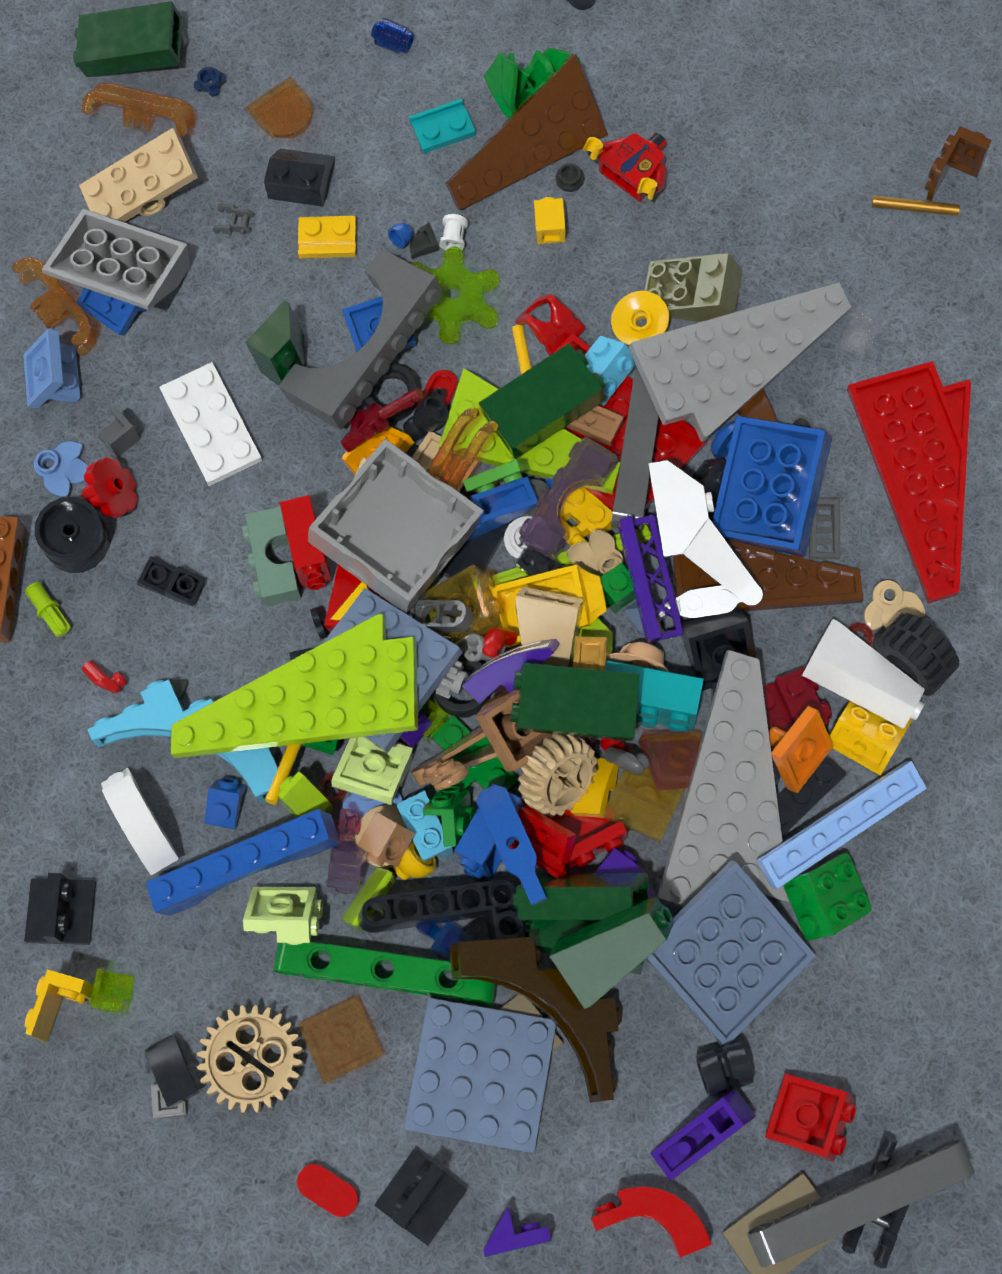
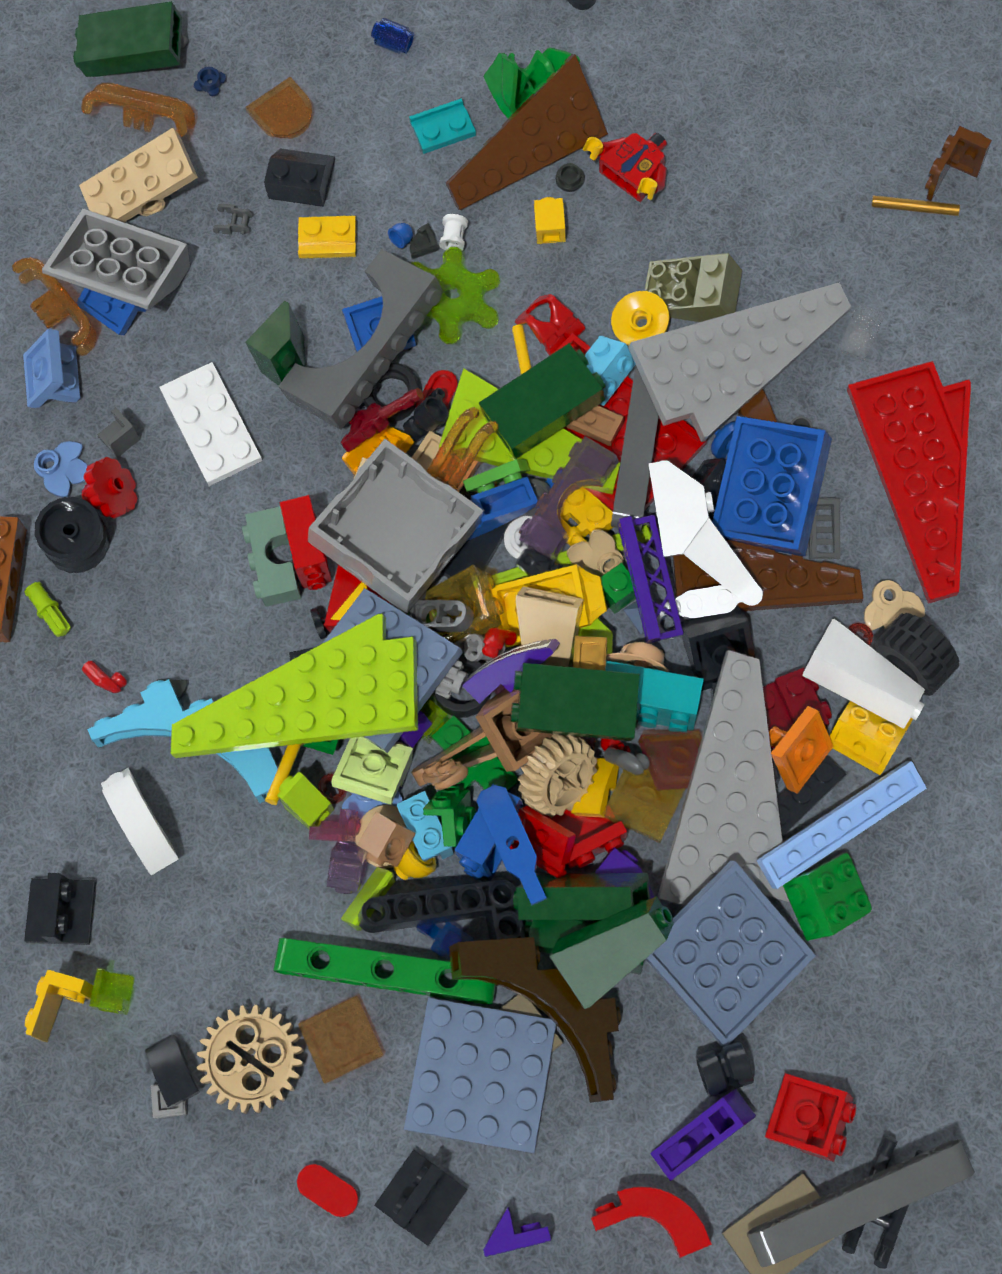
(171, 581): black slope -> none
(224, 803): blue bracket -> none
(279, 845): blue arch -> none
(287, 910): yellowish green plate -> none

